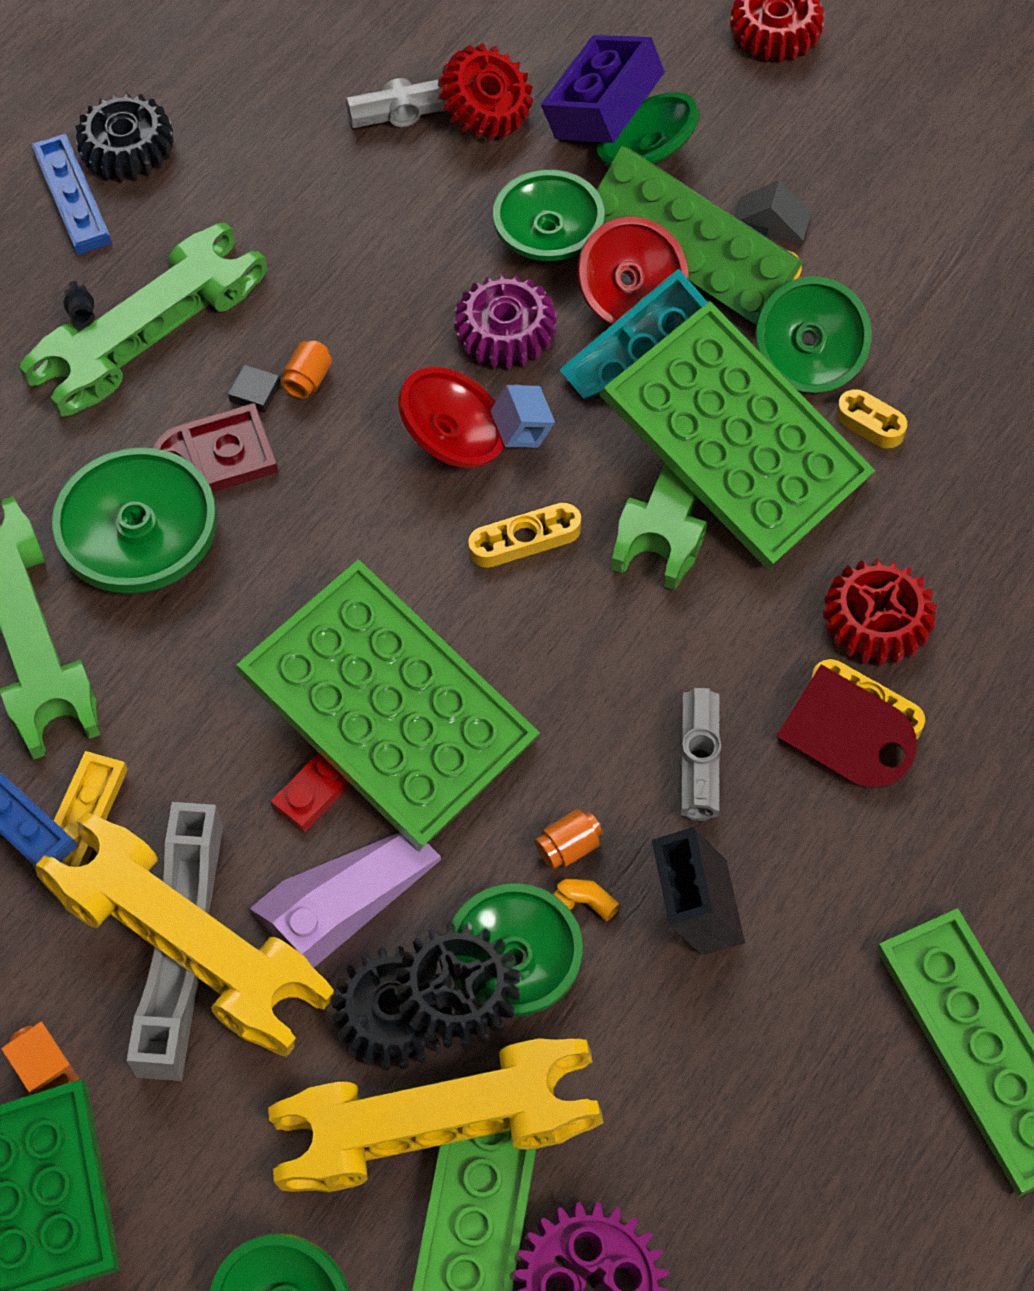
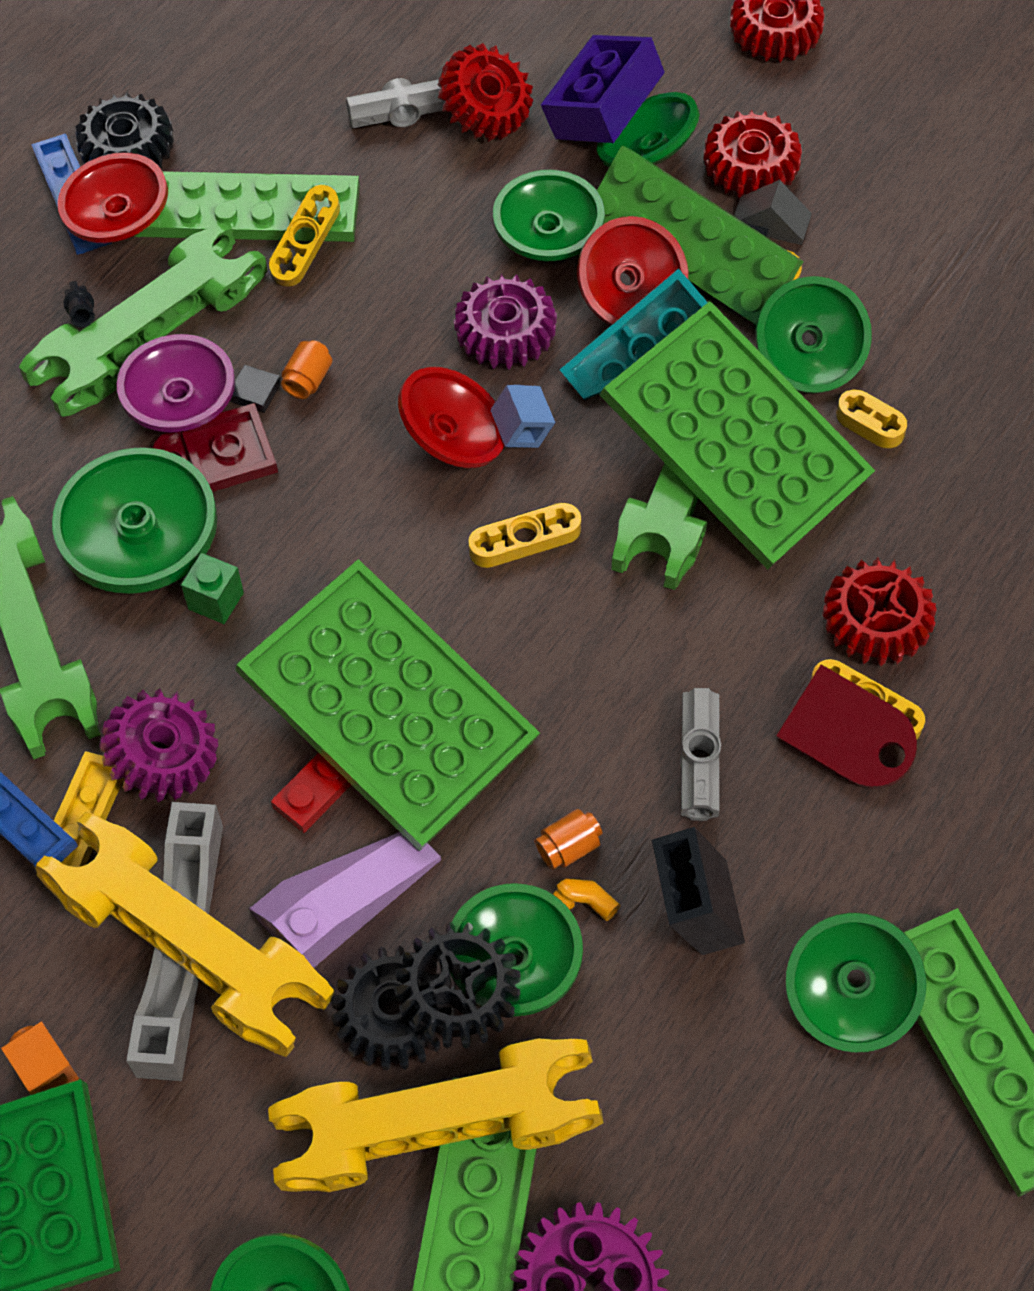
(113, 197): none -> red dish
(149, 768): none -> magenta gear
(175, 369): none -> magenta dish
(212, 588): none -> green brick
(251, 204): none -> bright green plate
(283, 254): none -> yellow beam
(751, 152): none -> red gear
(850, 1014): none -> green dish

